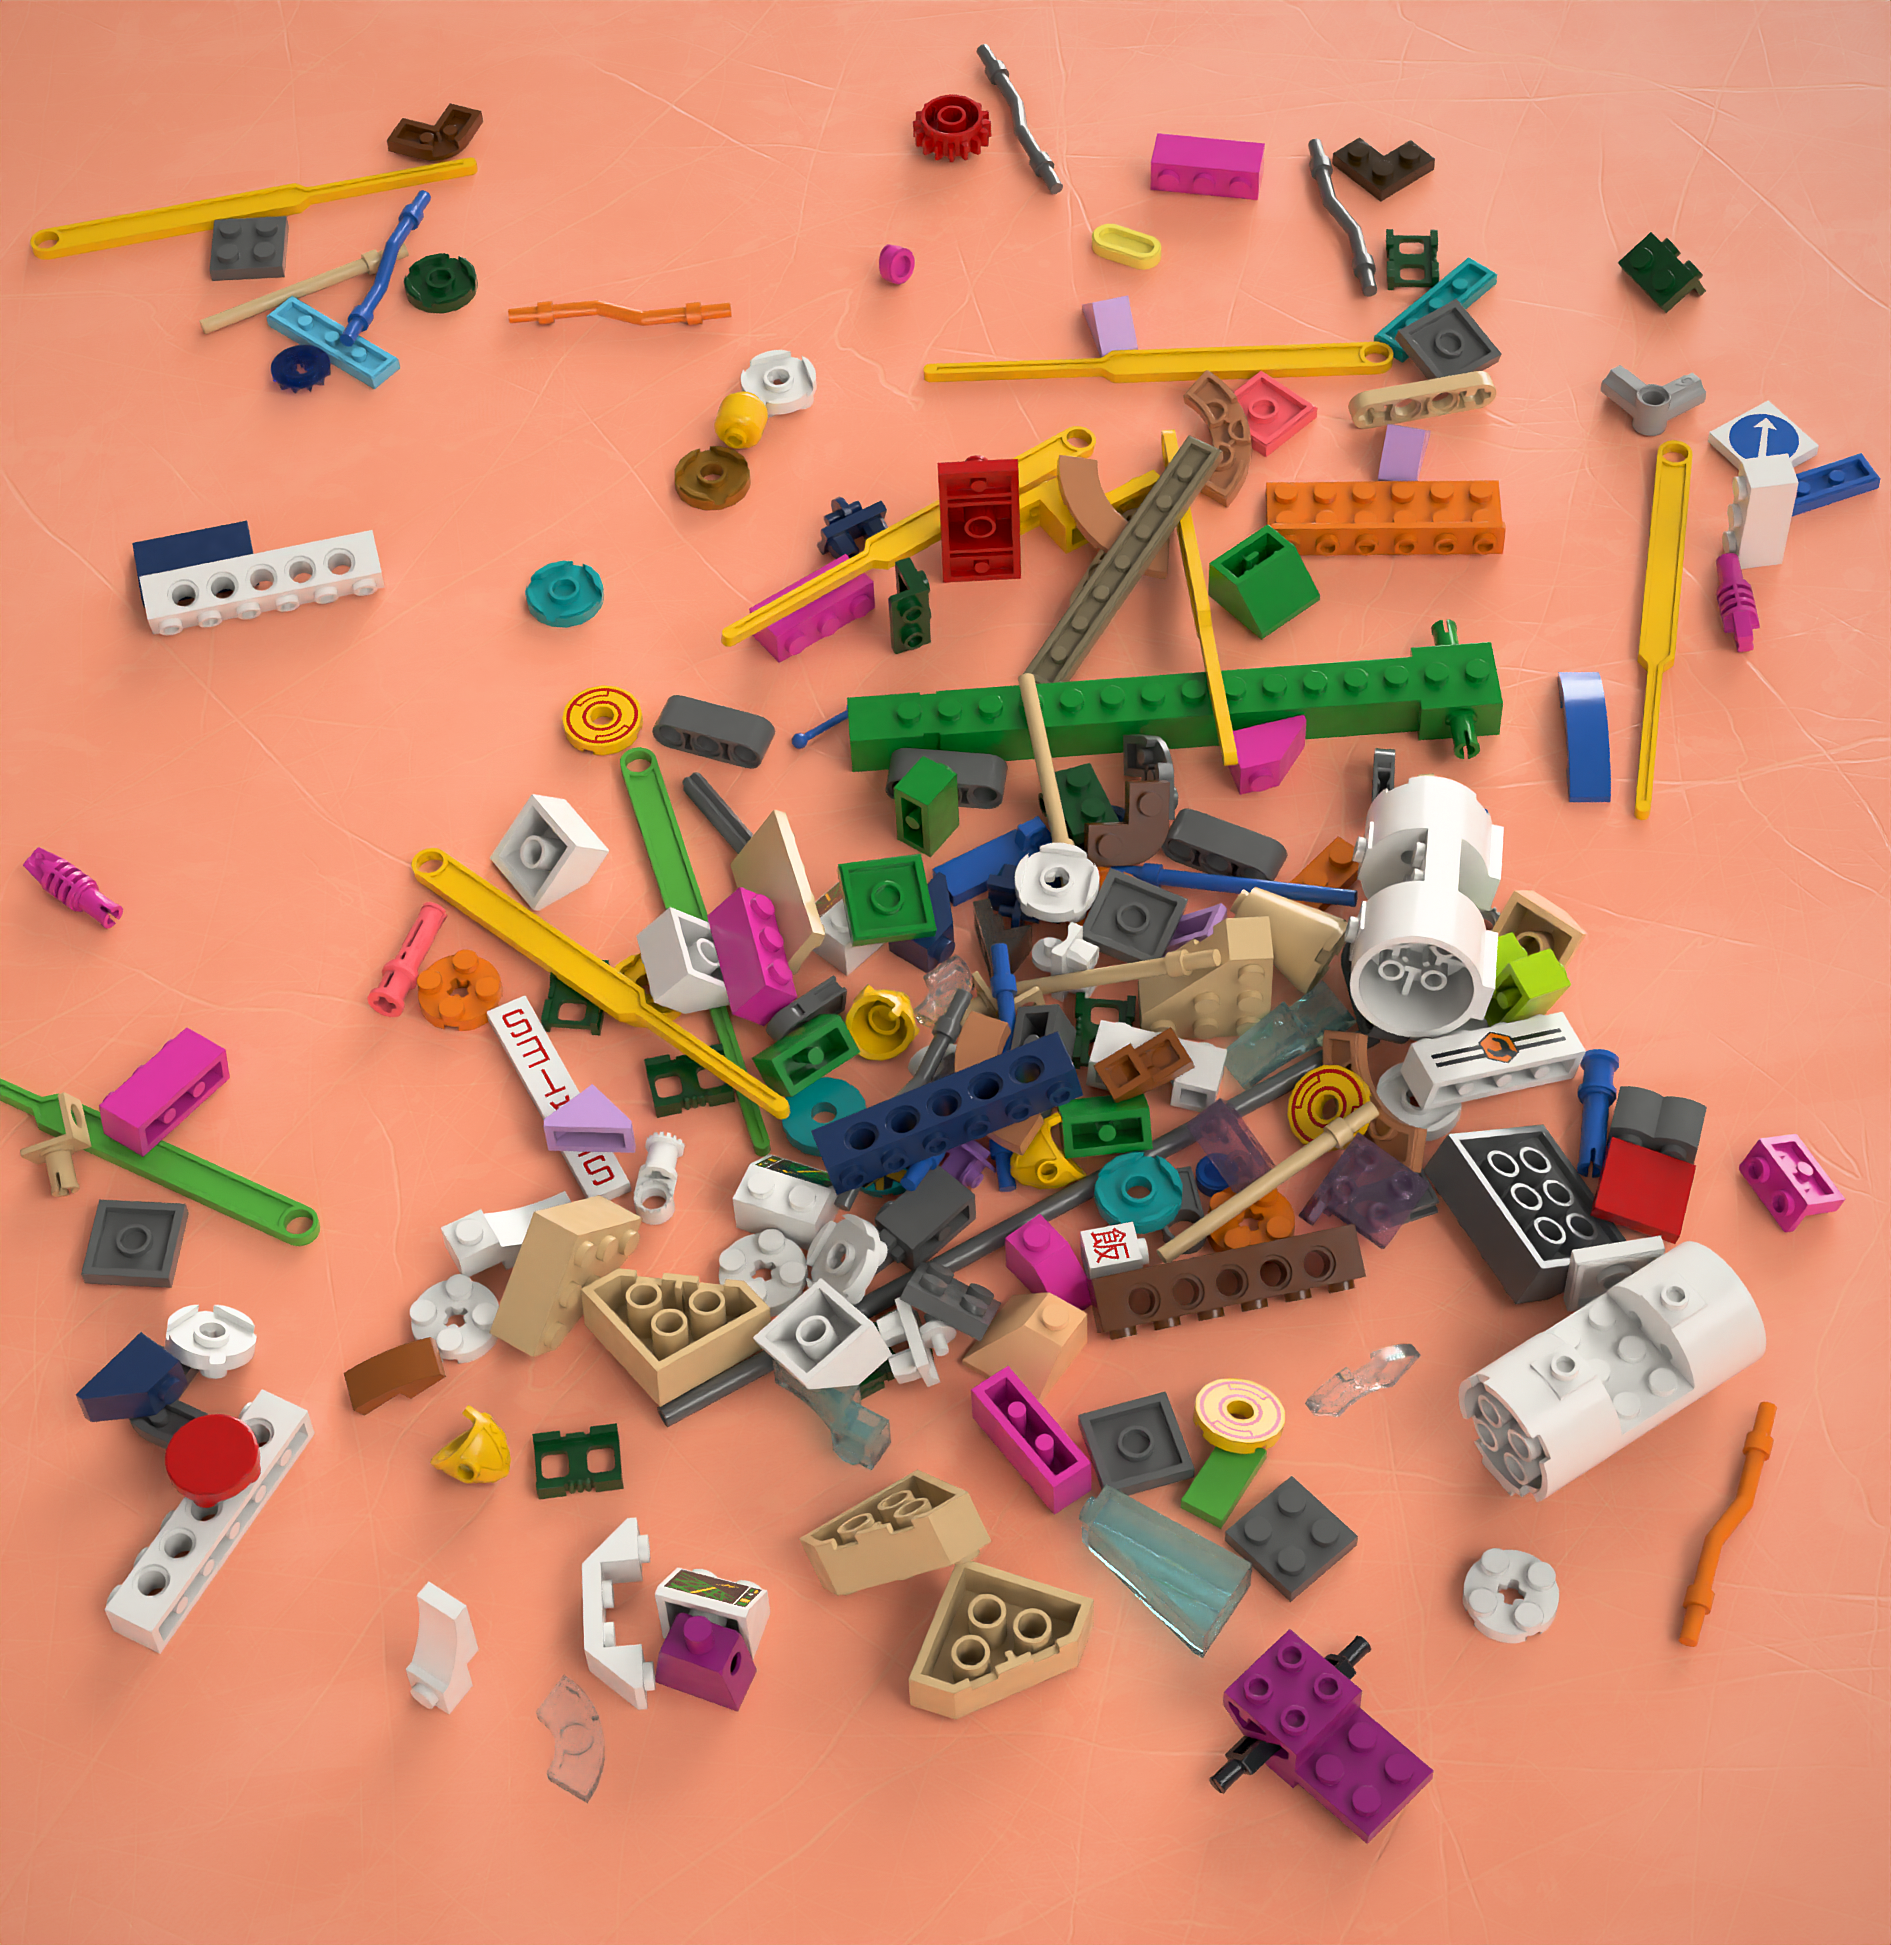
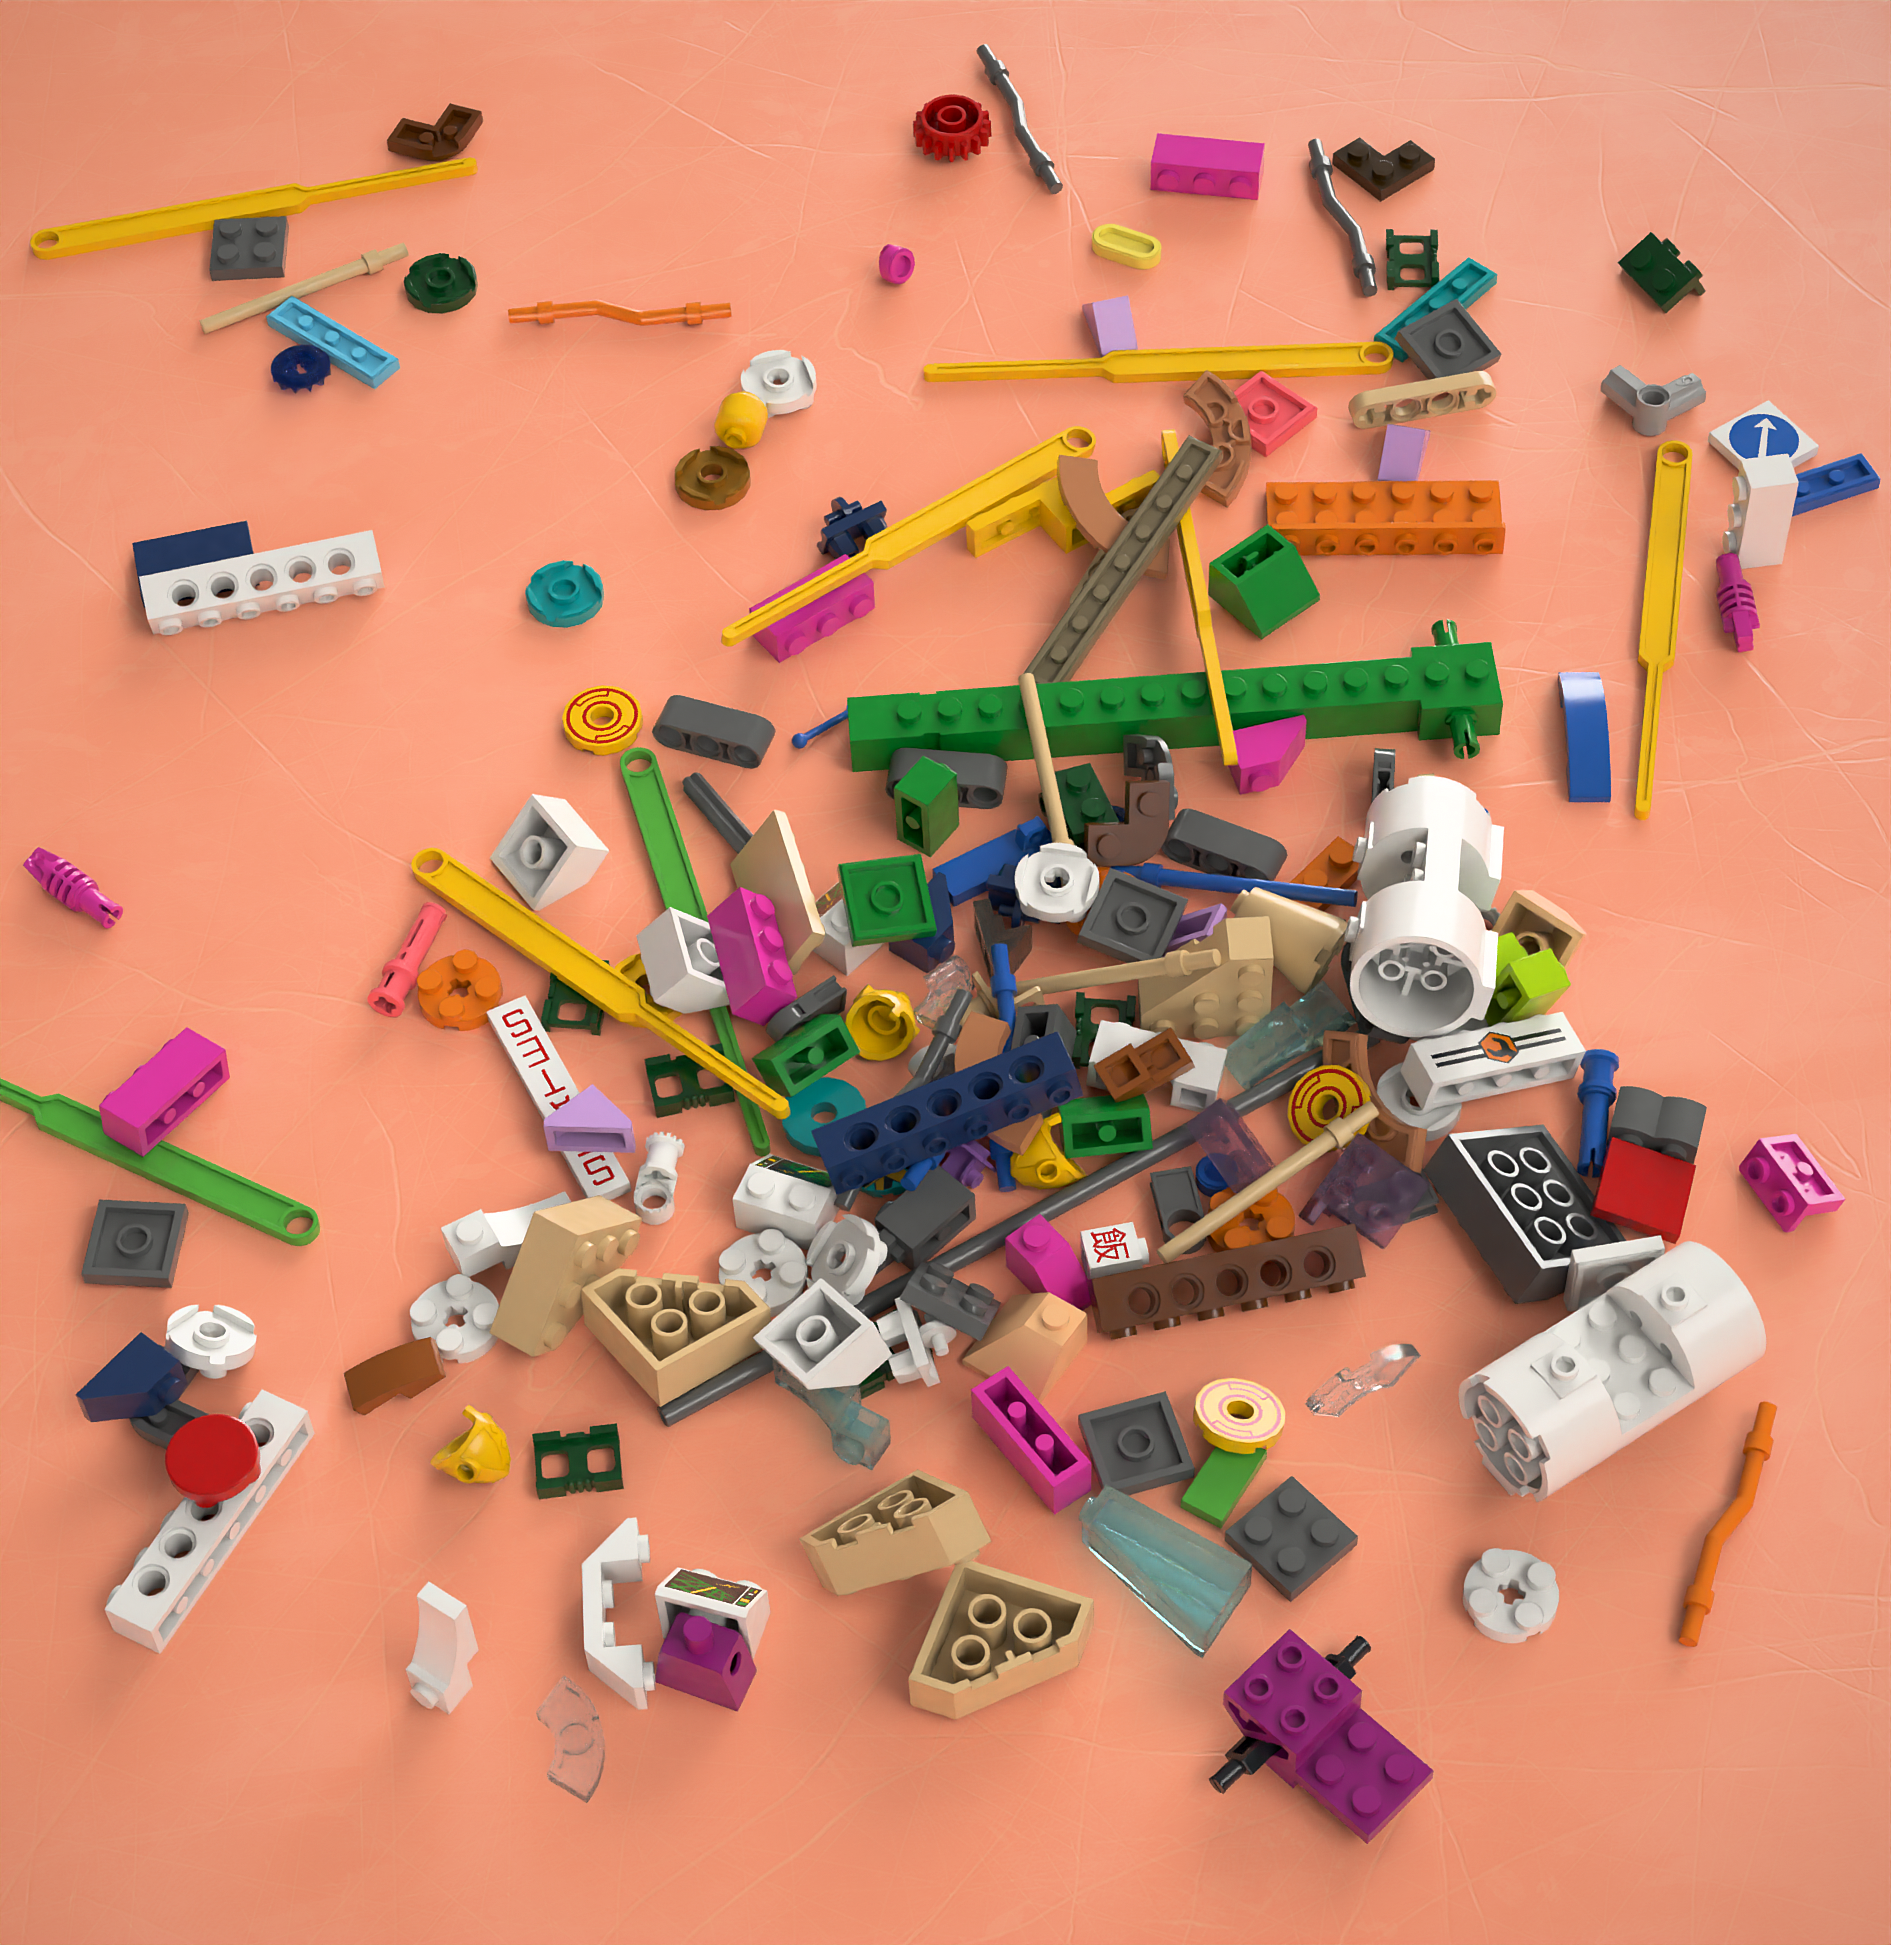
(59, 1150): tan bracket -> none
(362, 314): blue bar -> none
(909, 608): dark green bracket -> none
(979, 519): red brick -> none
(1066, 957): white hips -> none
(1134, 1170): teal tile -> none

